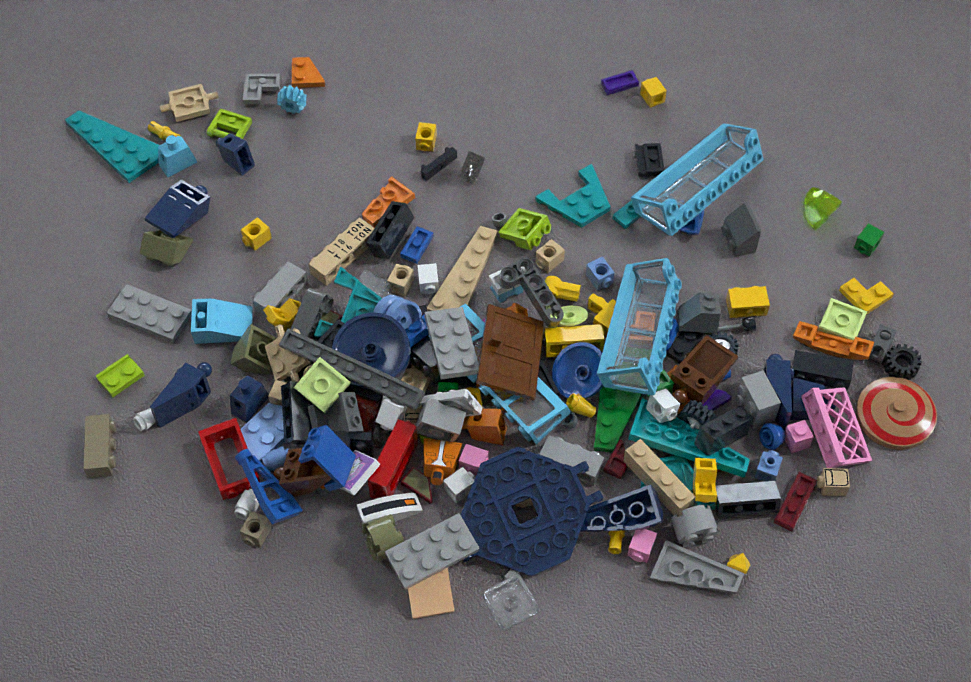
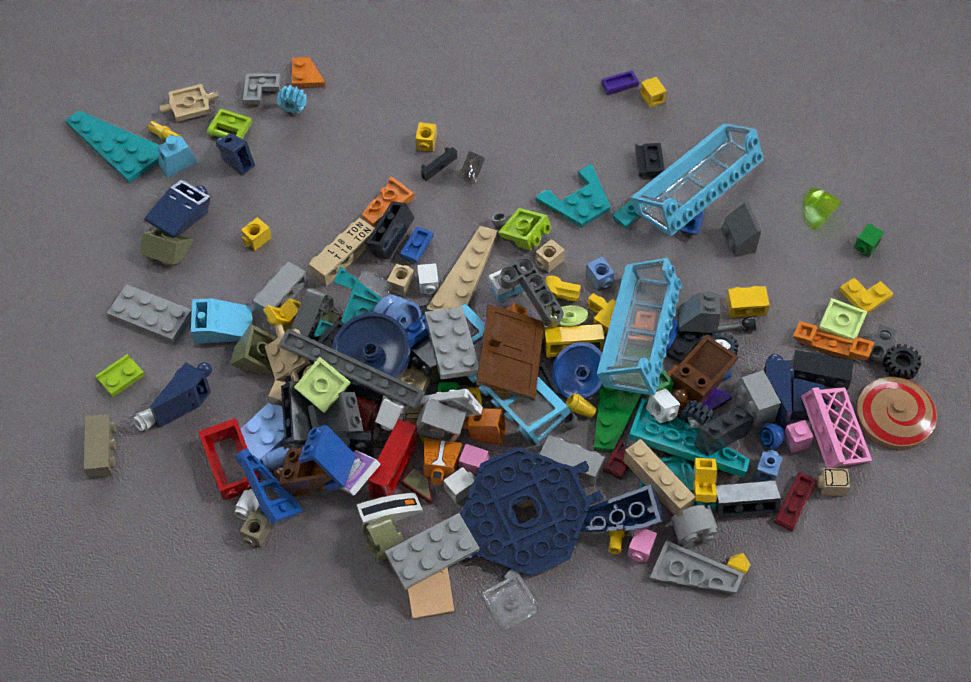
(248, 395): dark blue torso -> none

